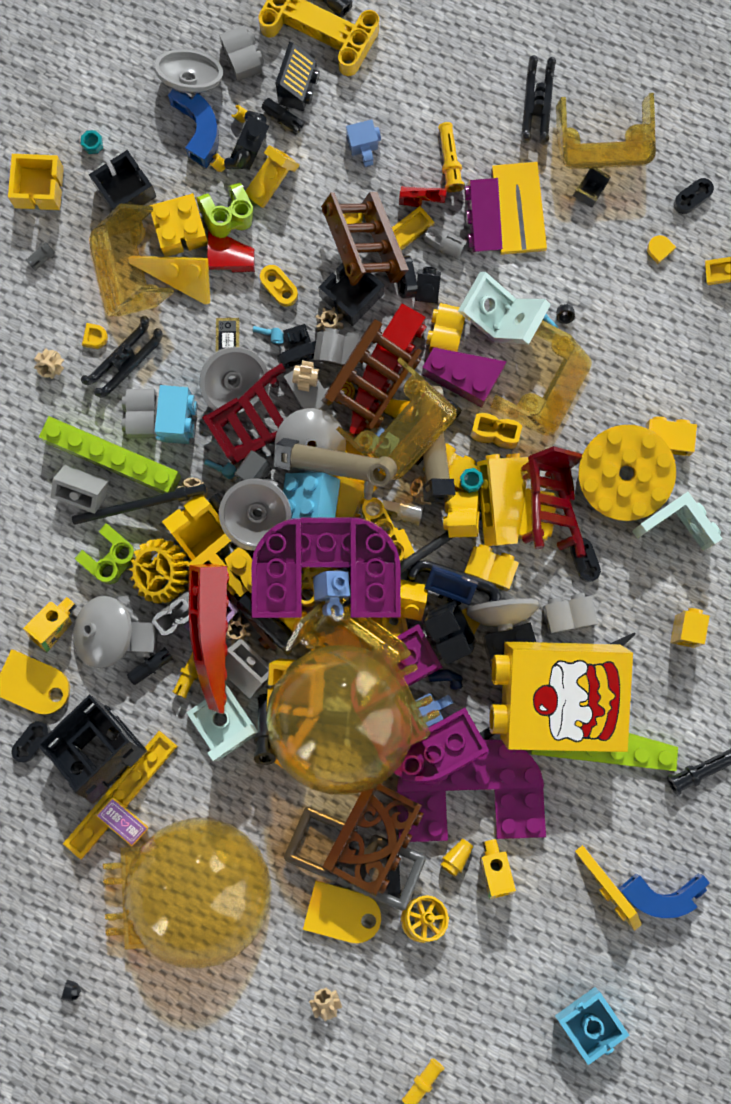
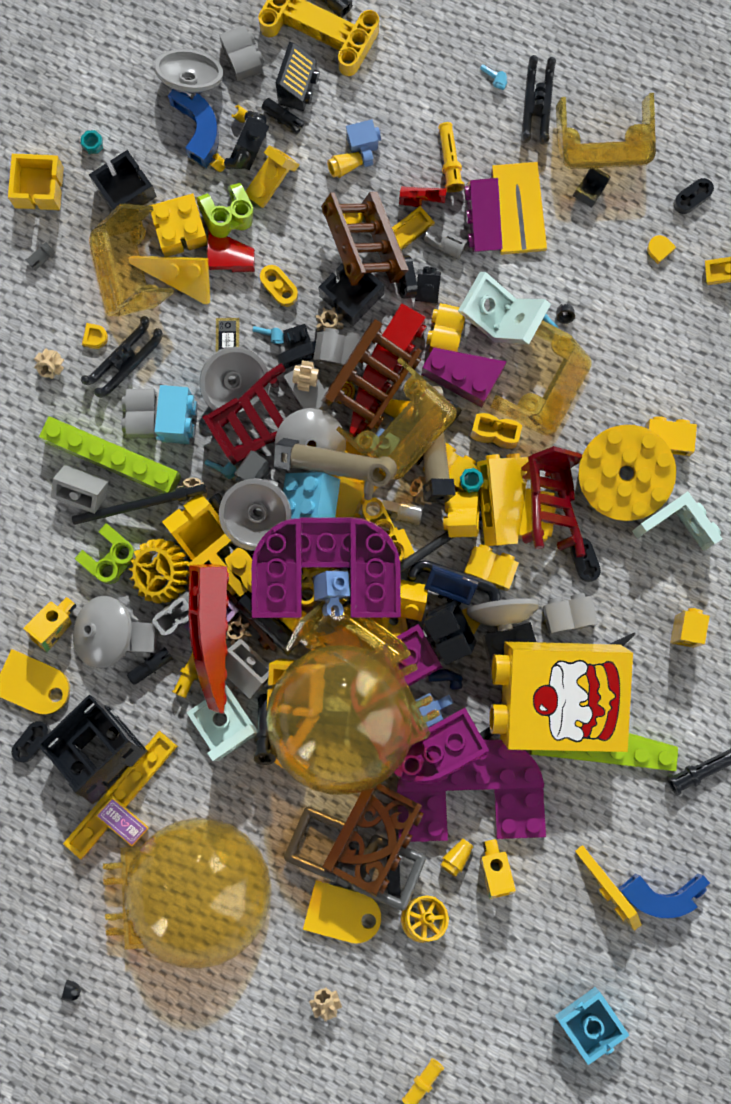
(344, 163): none -> yellow cone
(500, 77): none -> medium azure hand

